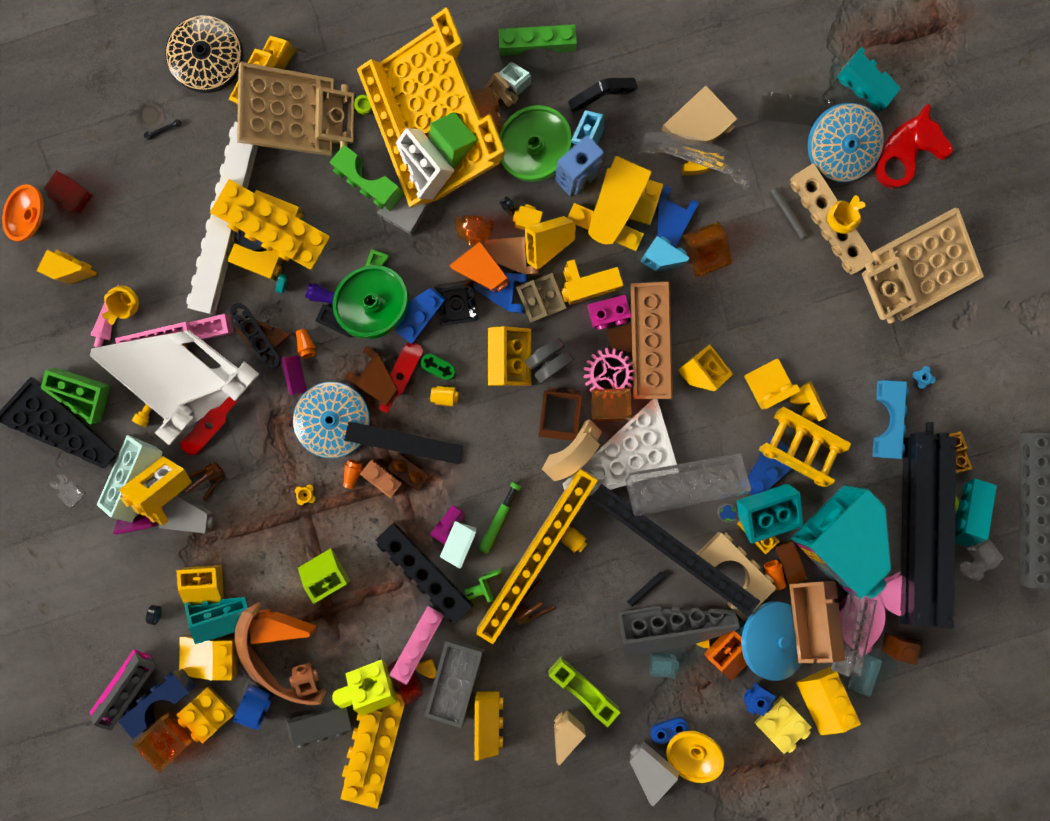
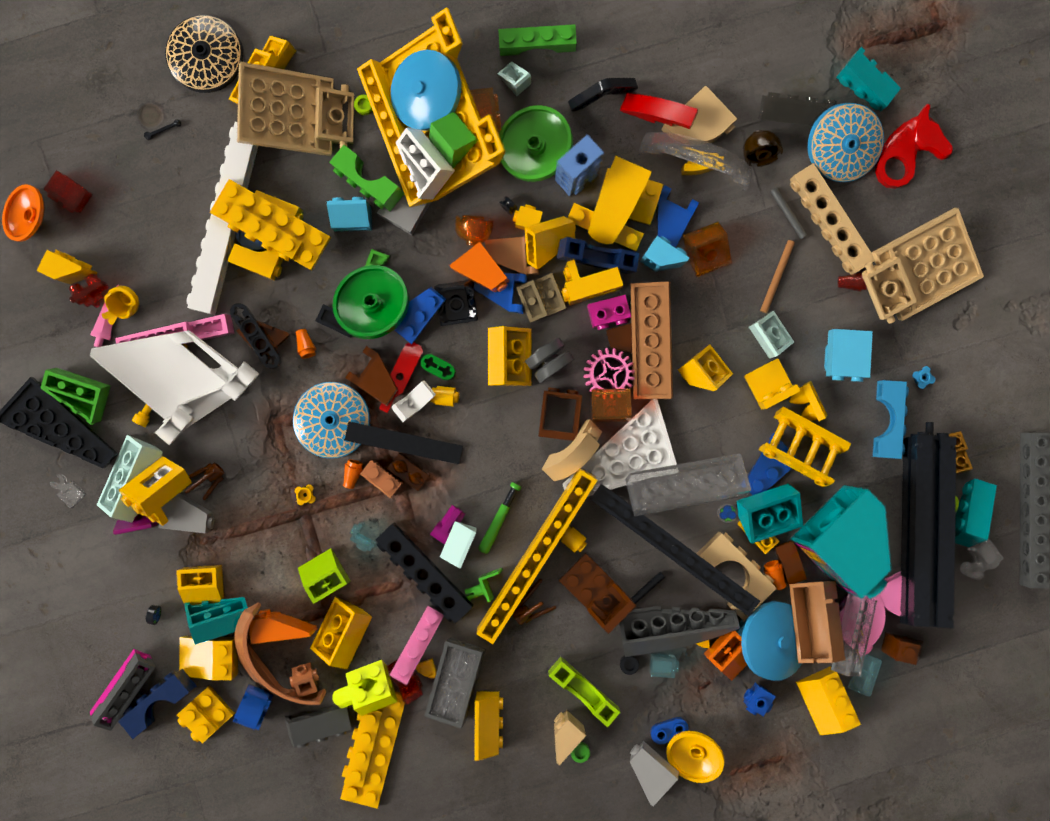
(89, 295): none -> clear red hips
(163, 742): clear orange brick -> none
(201, 433): red piece -> none
(281, 283): teal tile -> none
(294, 375): magenta slope -> none
(319, 294): dark purple cone -> none
(340, 633): none -> yellow slope
(349, 214): none -> medium azure slope
(362, 541): none -> clear light blue bracket
(413, 401): none -> white bracket
(425, 89): none -> dark azure dish
(501, 87): tan plate -> none
(581, 753): none -> bright green tile
(590, 124): medium azure slope -> none
(598, 257): none -> dark blue arch
(598, 593): none -> reddish brown bracket
(629, 665): none -> black tile
(659, 109): none -> red slope
(762, 148): none -> dark brown cylinder
(771, 335): none -> light aqua slope
(777, 276): none -> medium nougat bar
(784, 725): light yellow plate -> none
(845, 216): yellow hat -> none
(848, 354): none -> medium azure brick
(852, 282): none -> clear red cone

